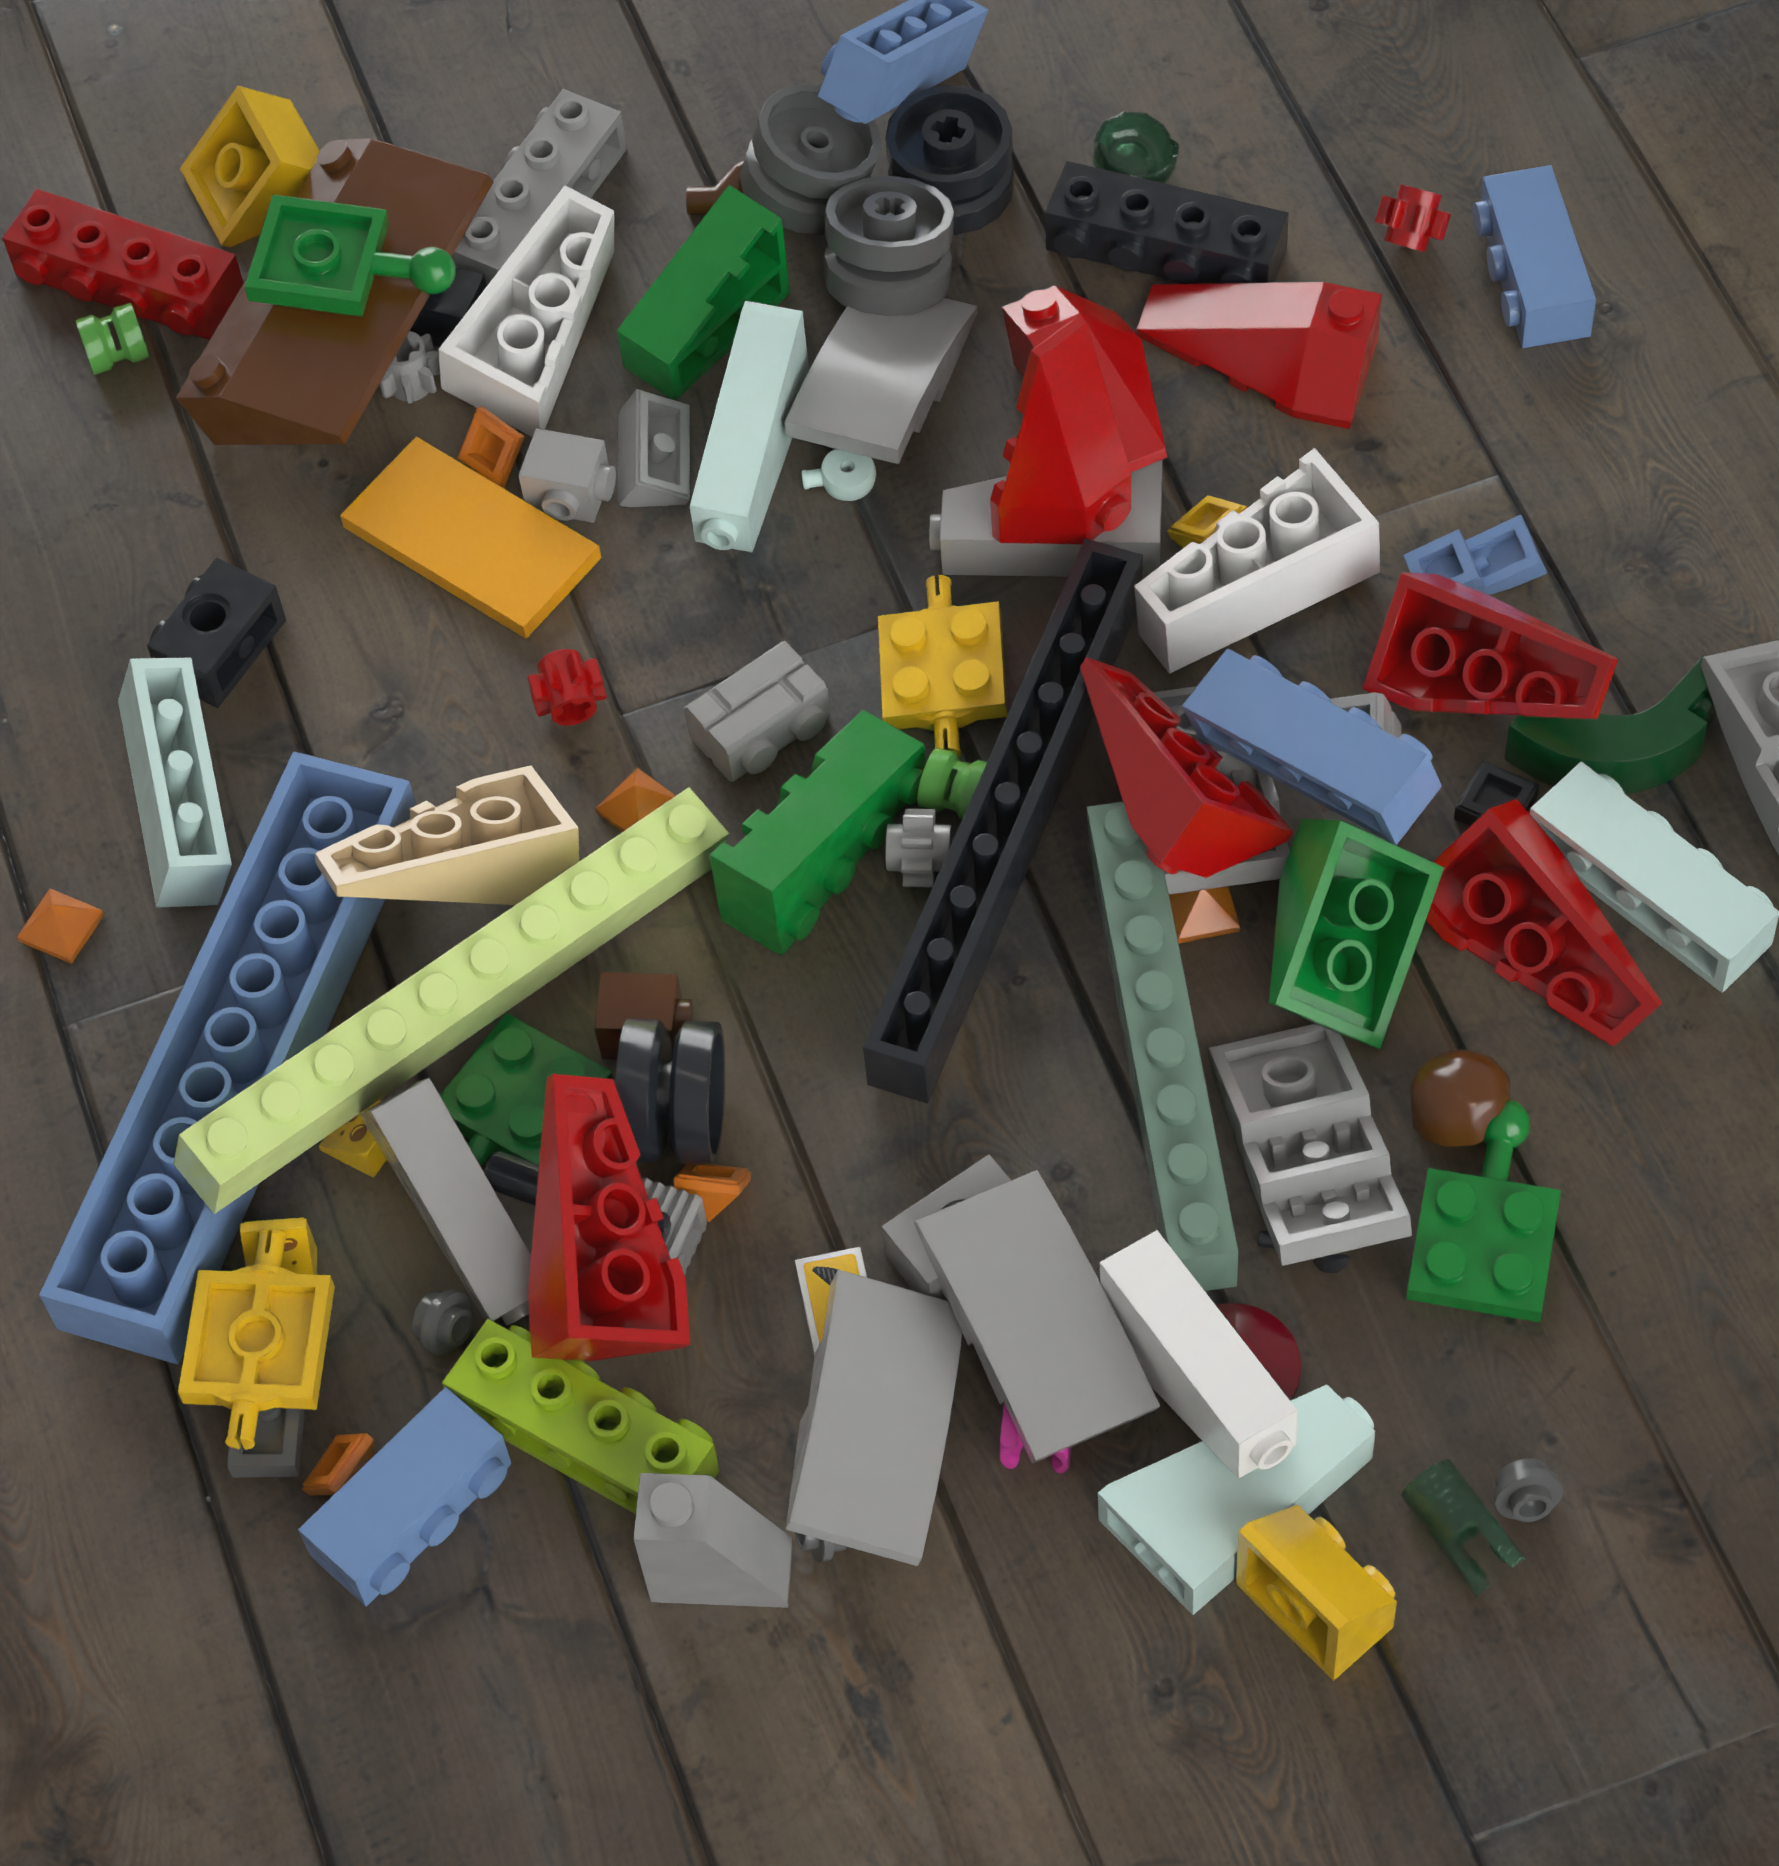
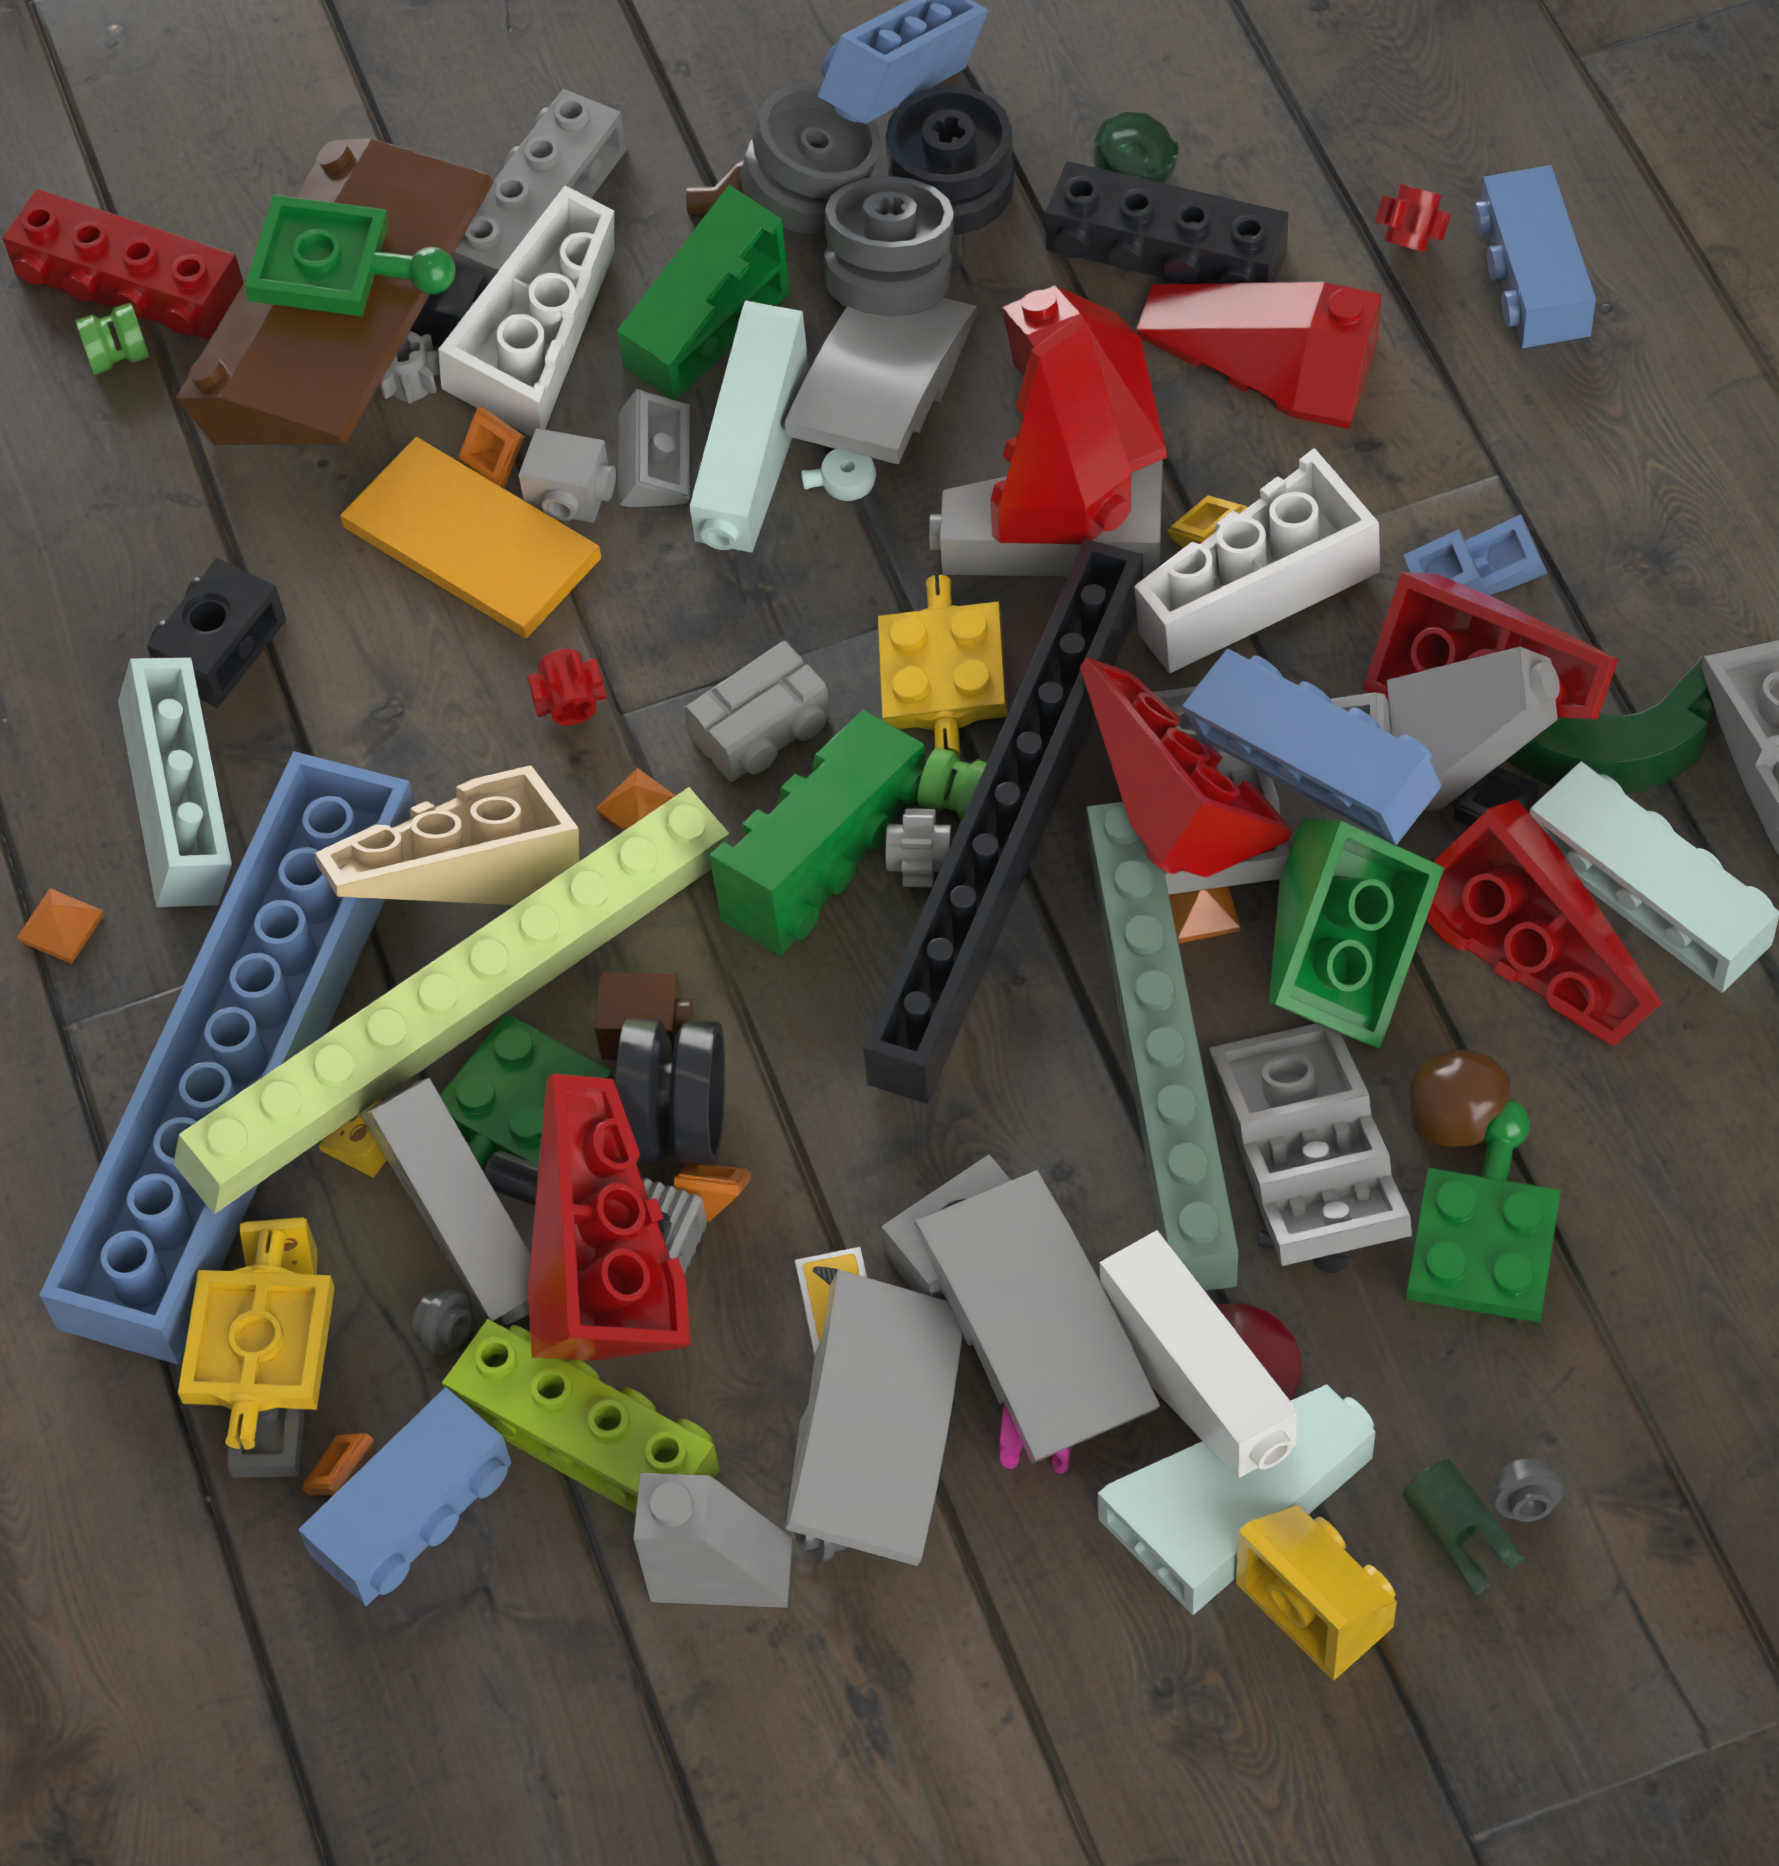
(244, 158): yellow slope -> none
(1474, 713): none -> light grey slope

